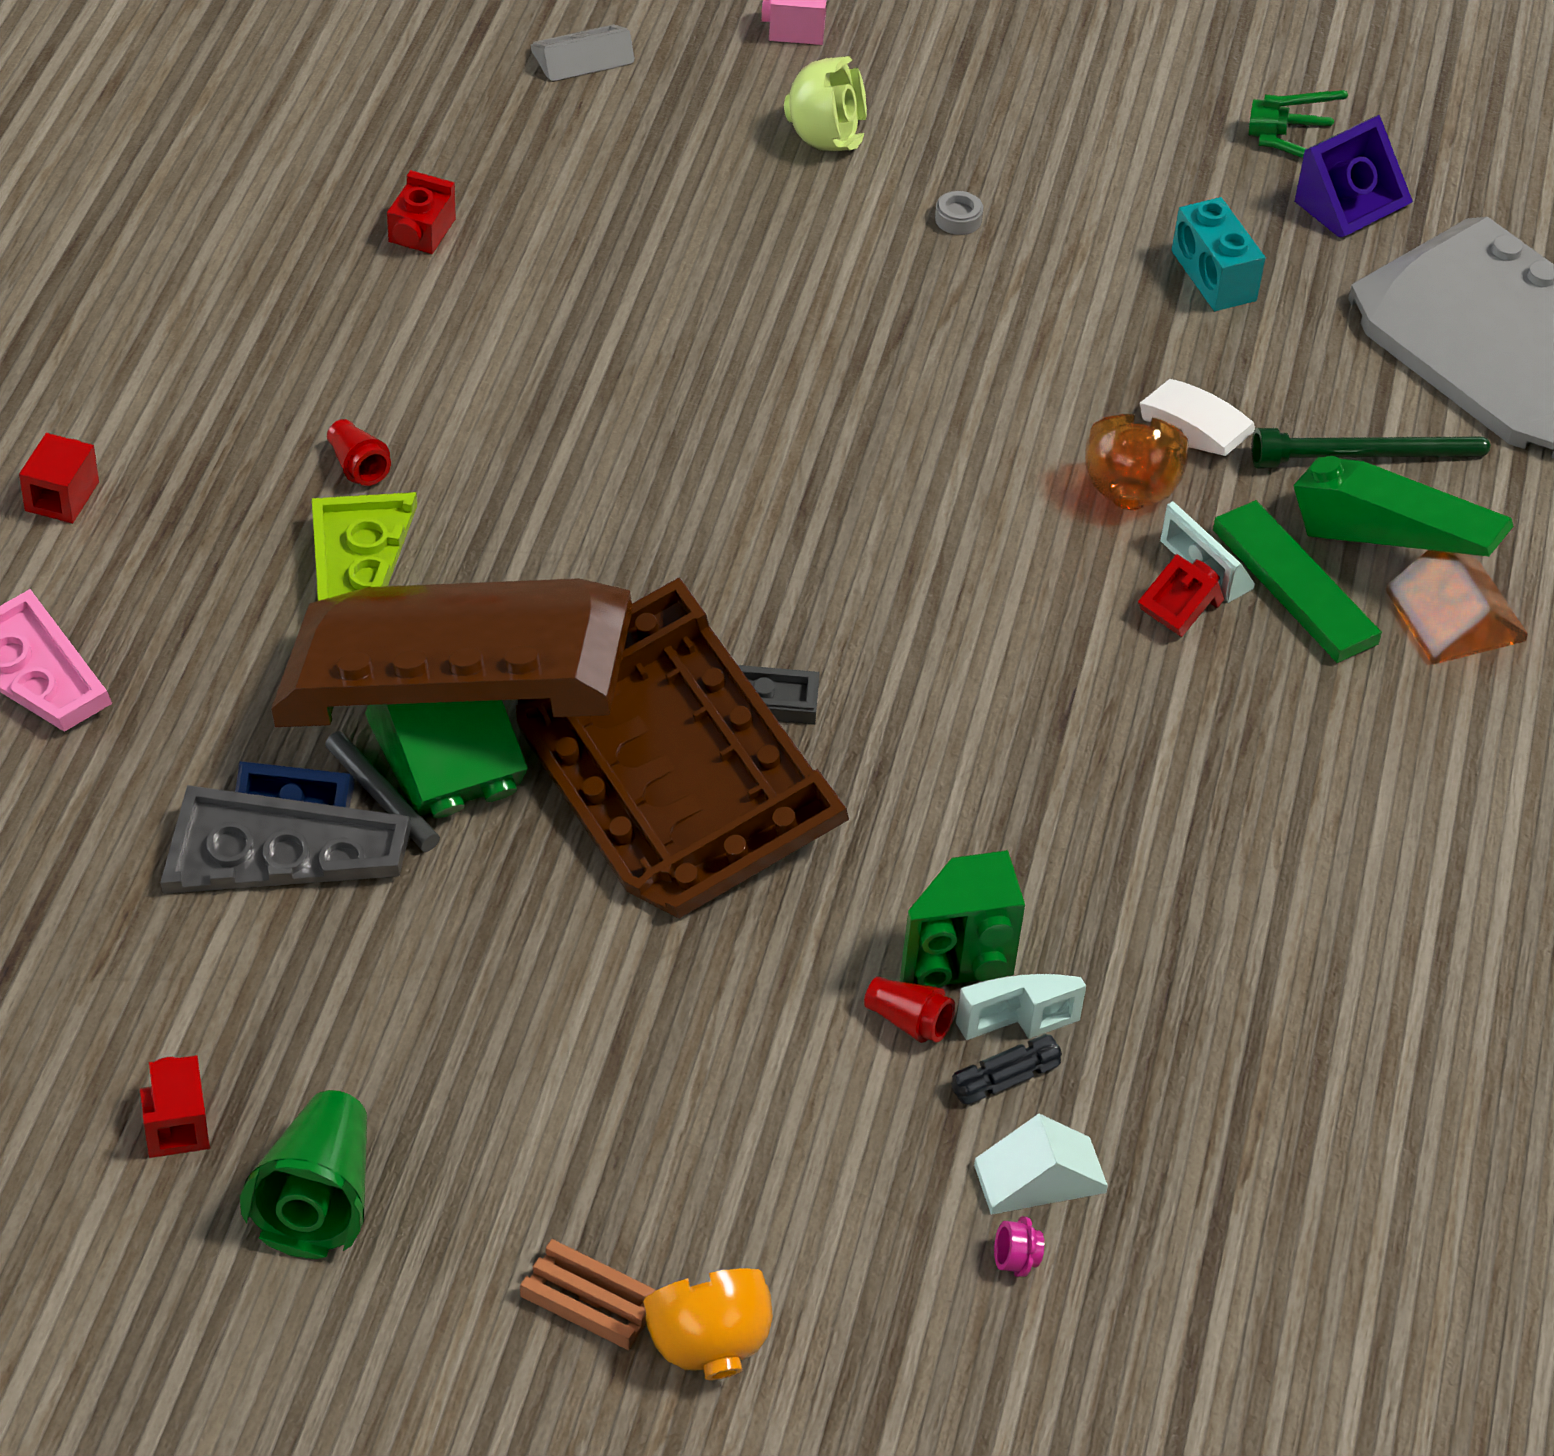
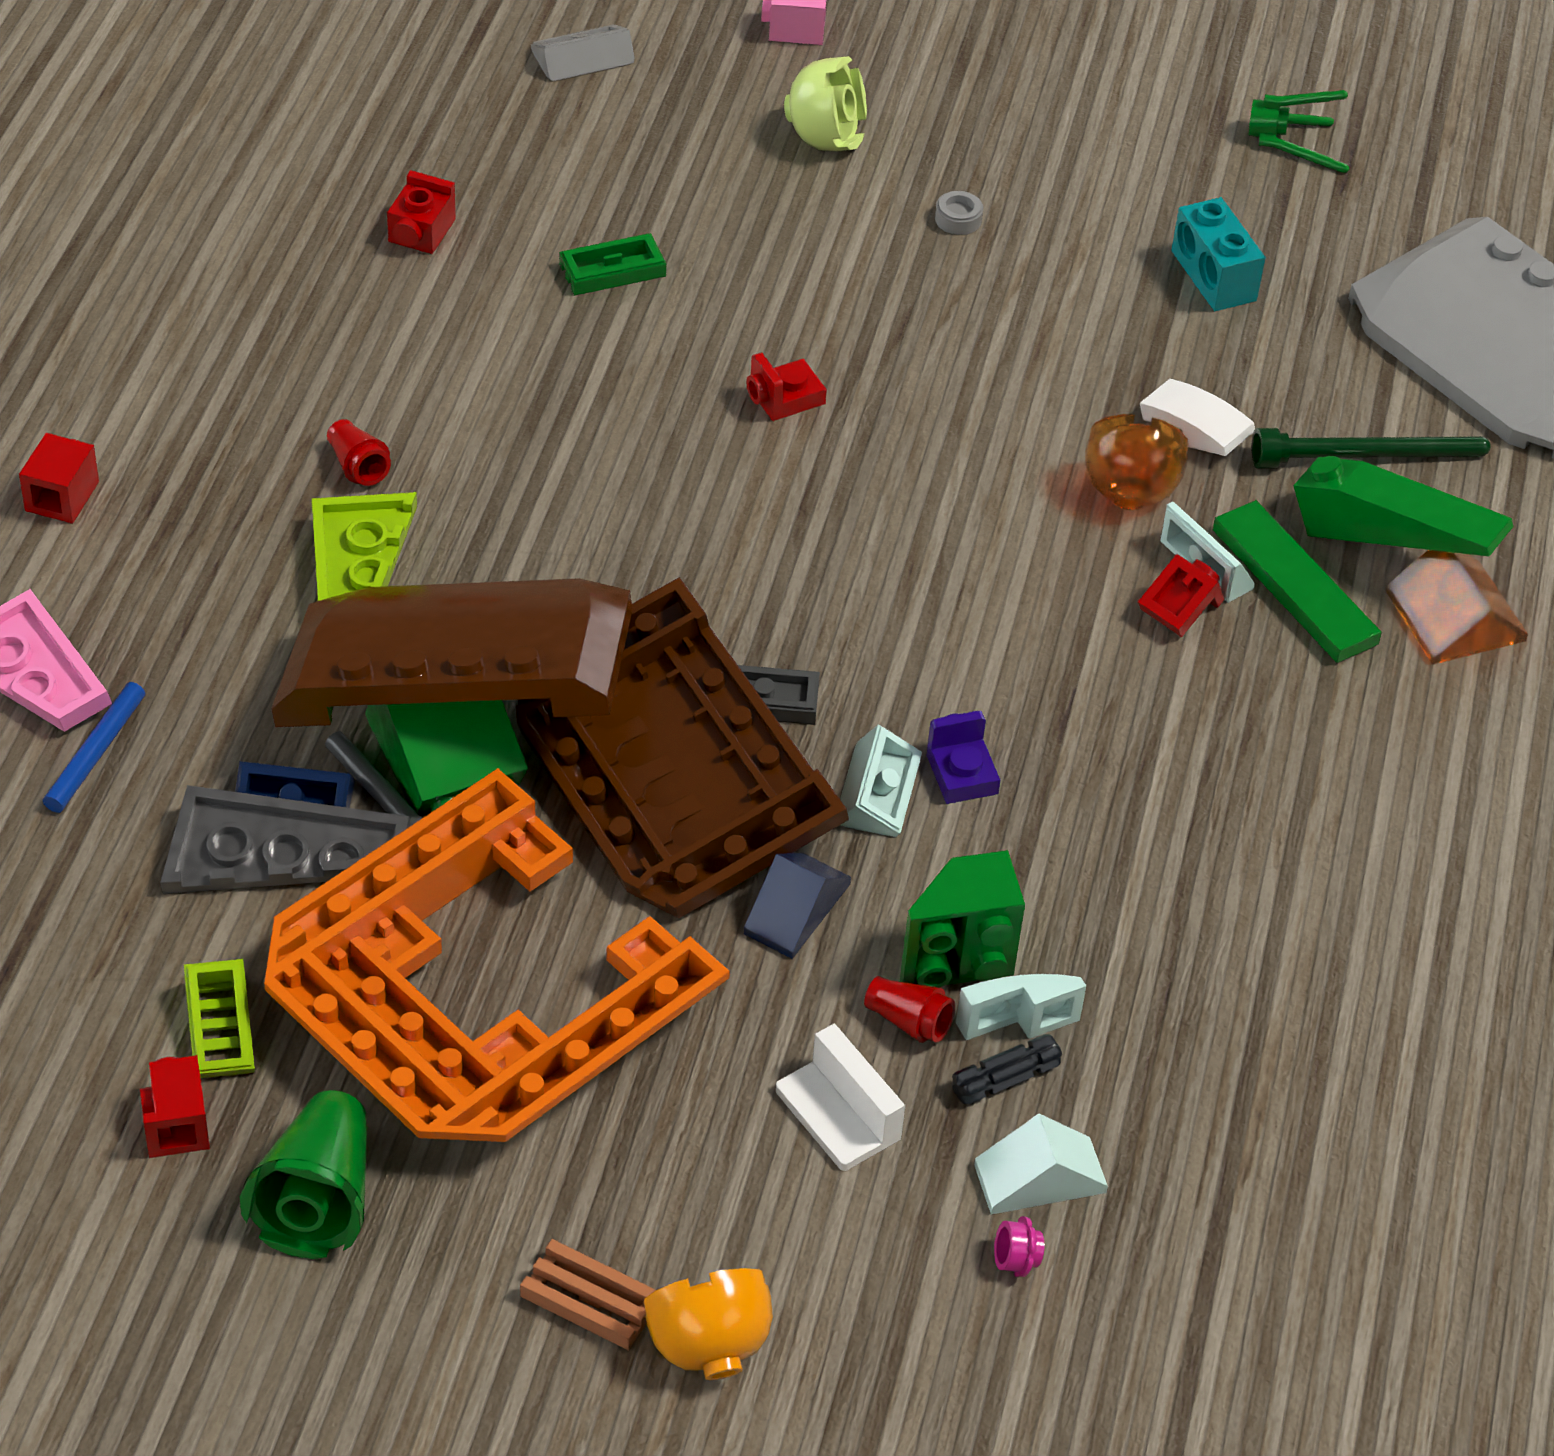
(94, 747): none -> blue bar
(213, 978): none -> lime slope
(353, 941): none -> orange slope
(612, 264): none -> green tile
(785, 388): none -> red bracket
(794, 901): none -> dark blue slope
(843, 1101): none -> white panel
(880, 782): none -> light aqua slope
(961, 757): none -> dark purple bracket
(1352, 179): dark purple slope -> none

